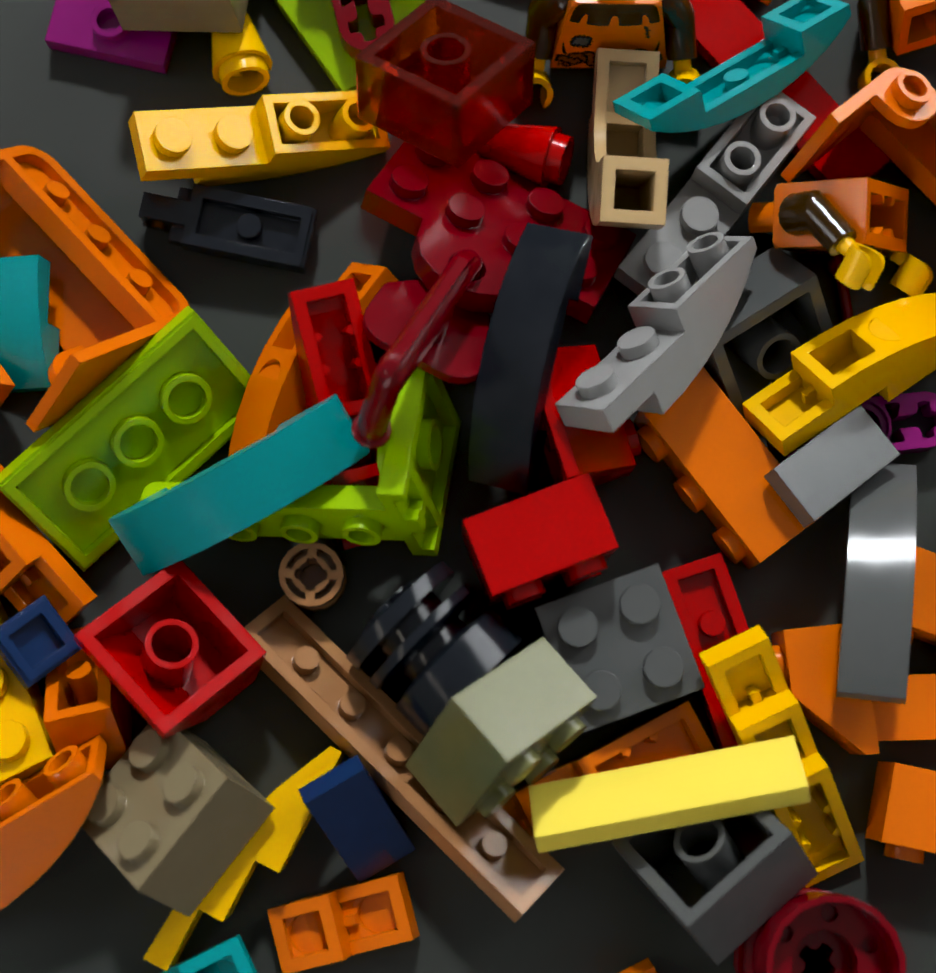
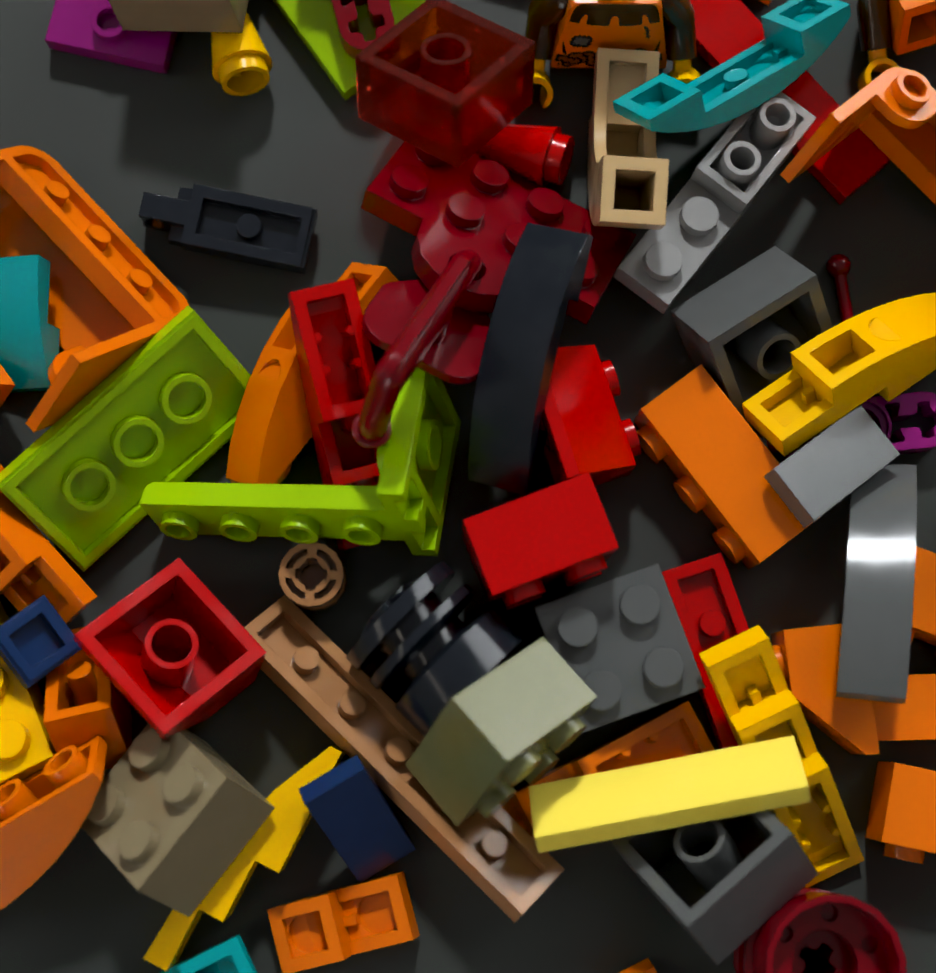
(240, 488): teal slope -> none
(253, 142): yellow slope -> none
(674, 335): light grey slope -> none
(849, 218): torso -> none

